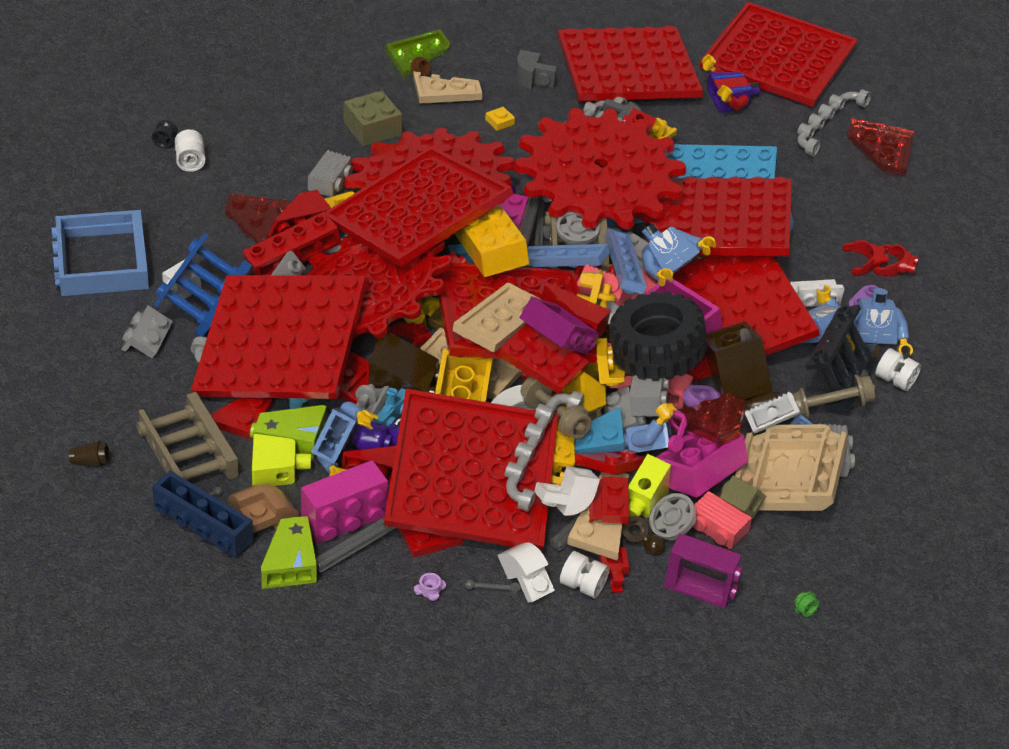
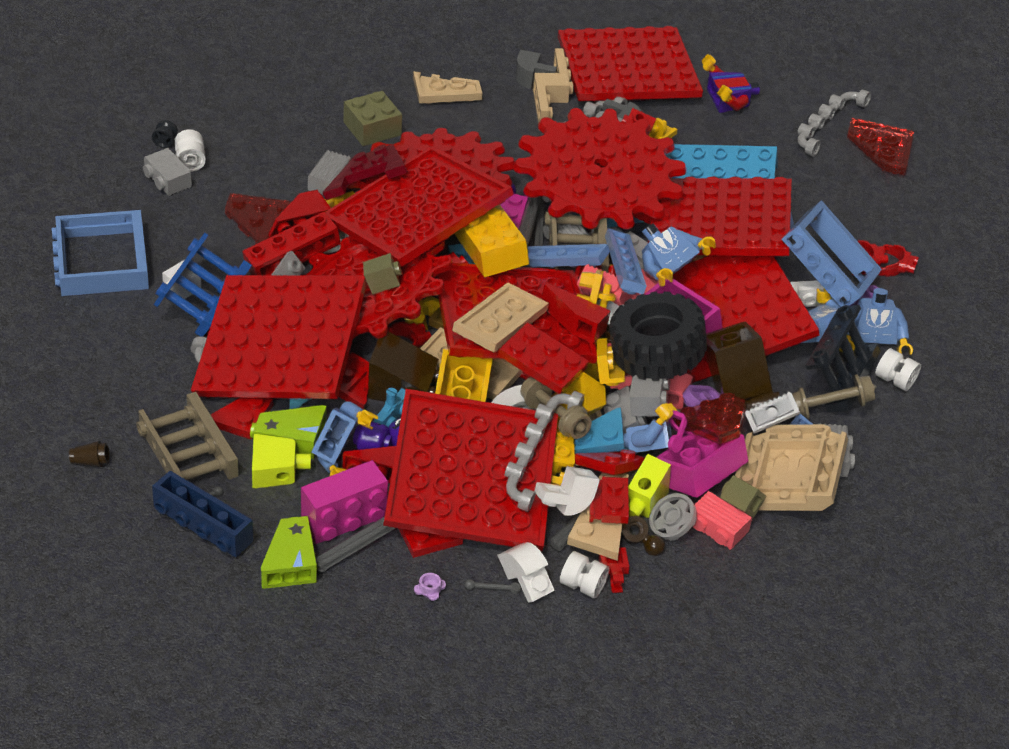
(147, 331): light grey bracket -> none
(167, 171): none -> light grey brick
(263, 505): medium nougat brick -> none
(365, 165): none -> dark red wing
(371, 398): light grey hips -> none
(382, 273): none -> olive brick
(421, 65): reddish brown plate -> none
(425, 45): clear neon green wing -> none
(500, 118): yellow plate -> none
(552, 86): none -> tan bracket
(559, 325): magenta window -> none
(573, 231): light grey wheel -> none
(698, 584): magenta window -> none
(781, 53): red plate -> none
(806, 603): bright green plate -> none
(842, 244): none -> medium blue window

